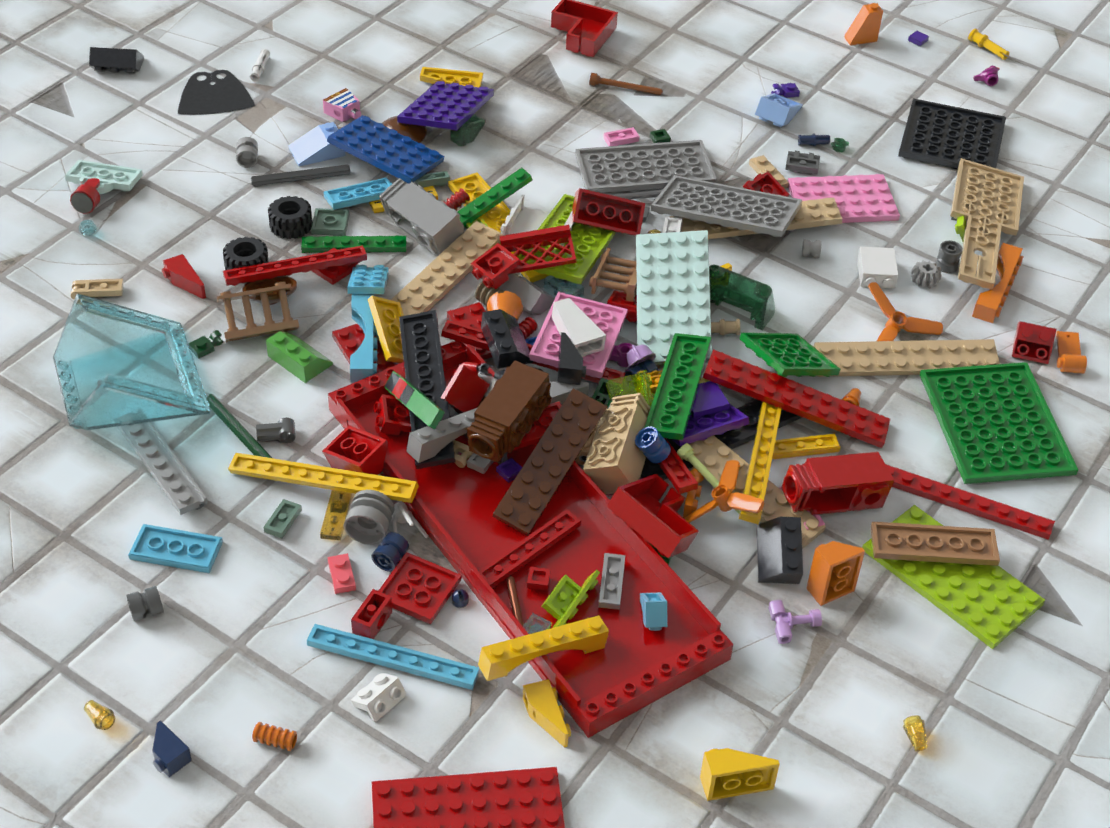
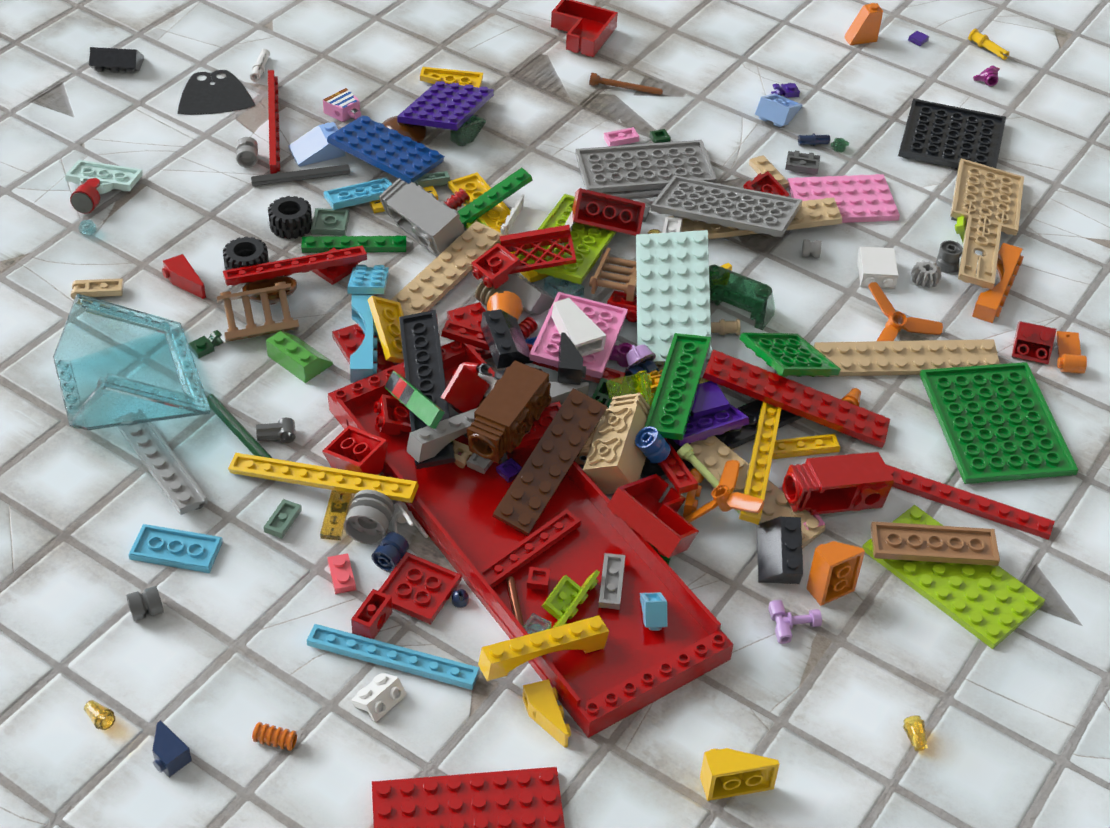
(274, 138): none -> red plate

